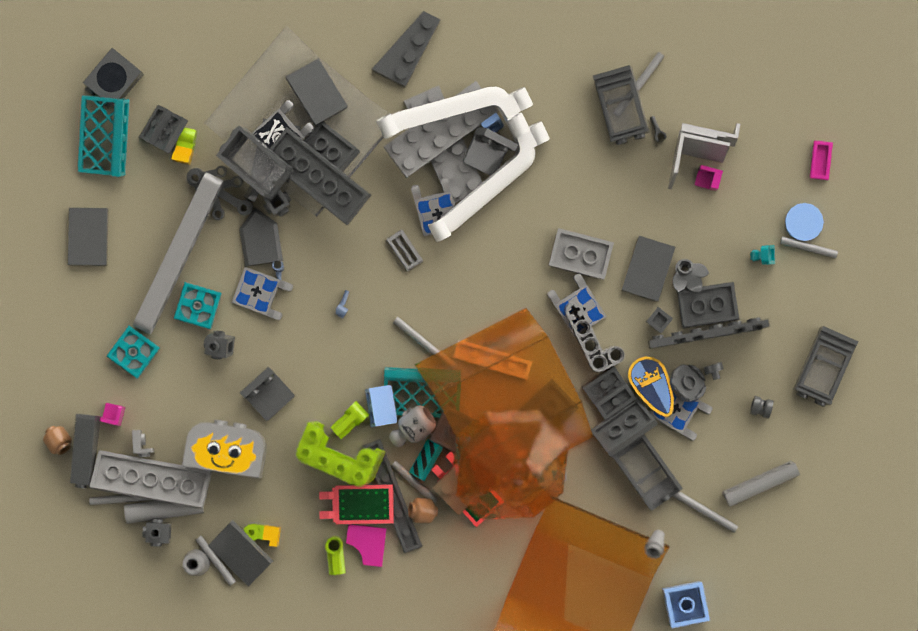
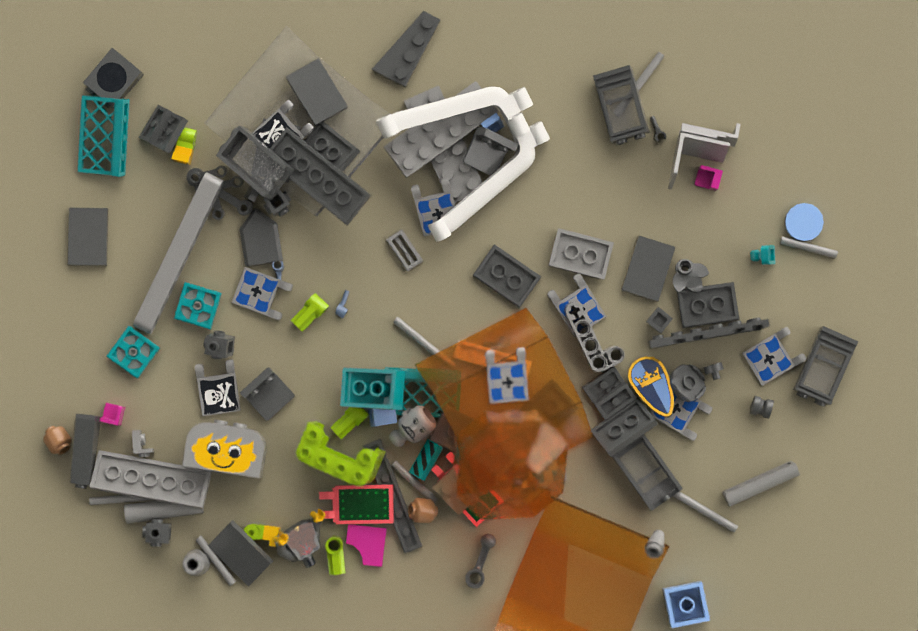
(218, 392): none -> flag
(301, 540): none -> torso
(312, 309): none -> lime piece
(372, 388): none -> teal slope
(487, 541): none -> dark grey piece
(506, 276): none -> dark grey tile
(507, 380): none -> light grey flag
(770, 358): none -> light grey flag
(821, 160): dark pink tile -> none

